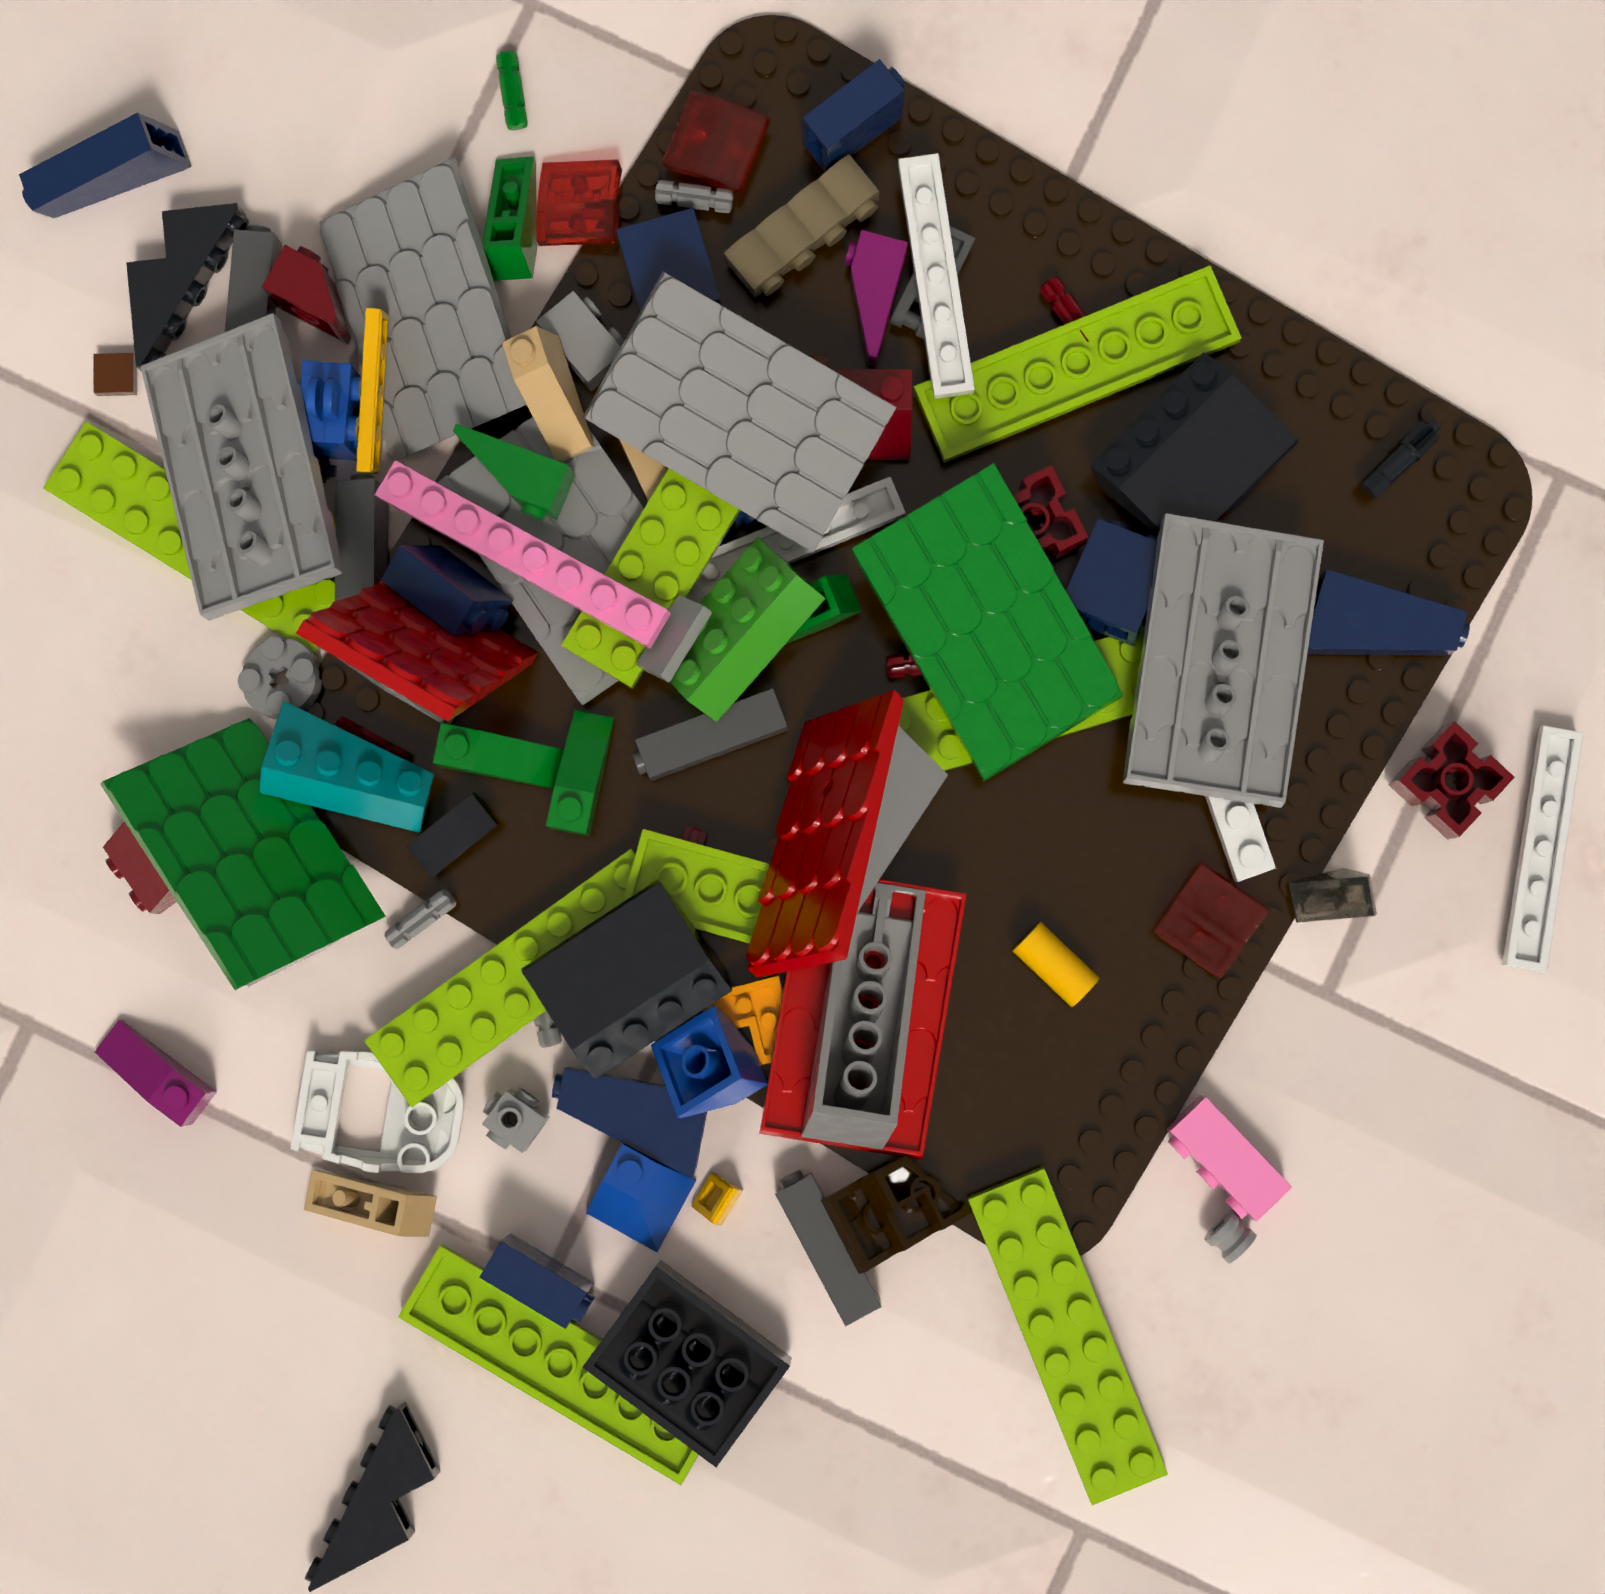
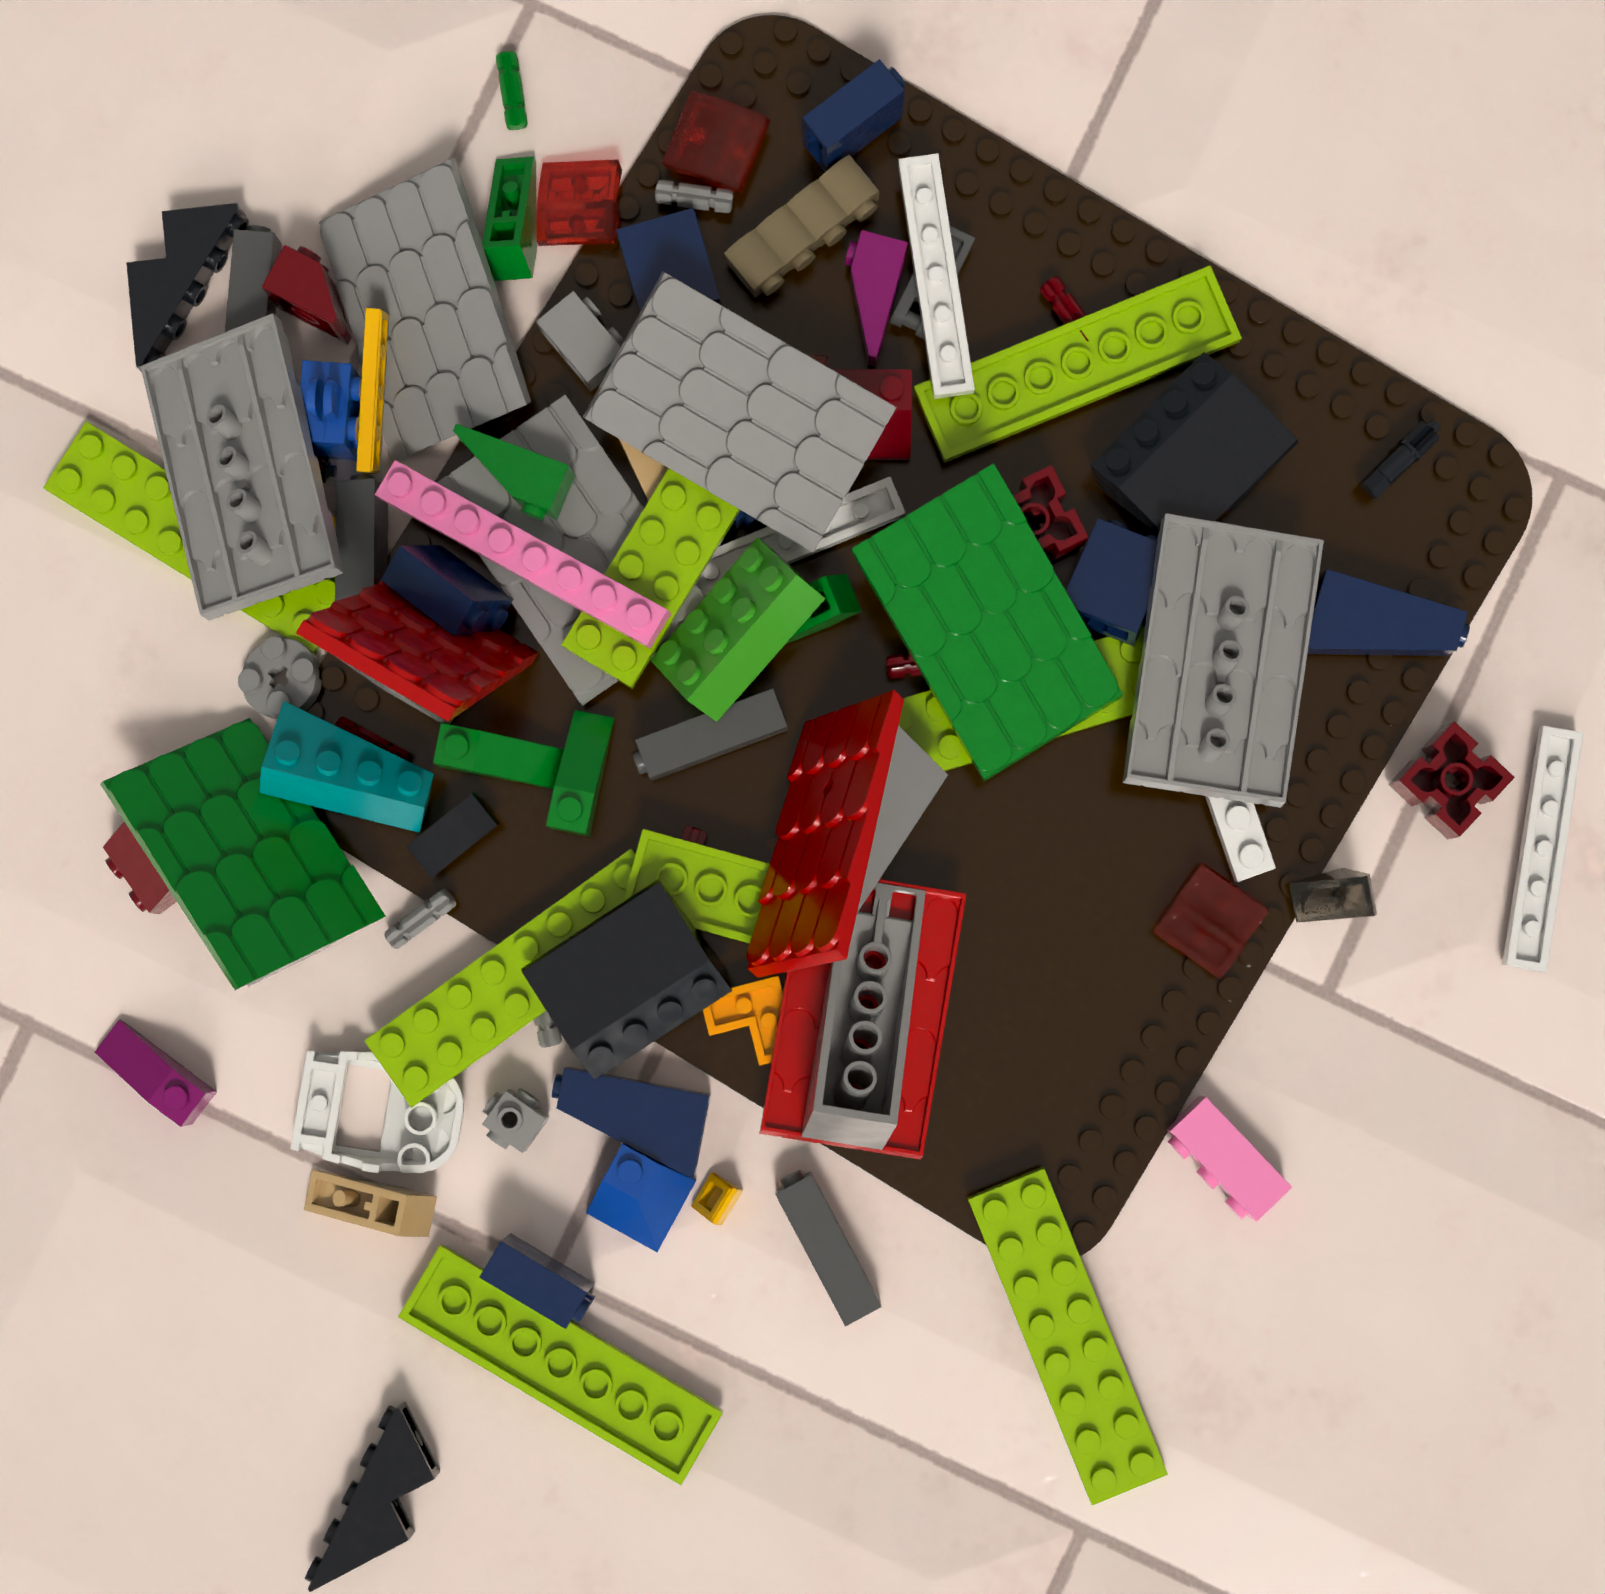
(104, 166): dark blue slope -> none
(114, 374): reddish brown tile -> none
(549, 391): tan slope -> none
(675, 638): light grey tile -> none
(688, 1363): black slope -> none
(707, 1064): blue slope -> none
(890, 1212): dark brown slope -> none
(1056, 964): yellow brick -> none
(1230, 1237): light grey wheel -> none

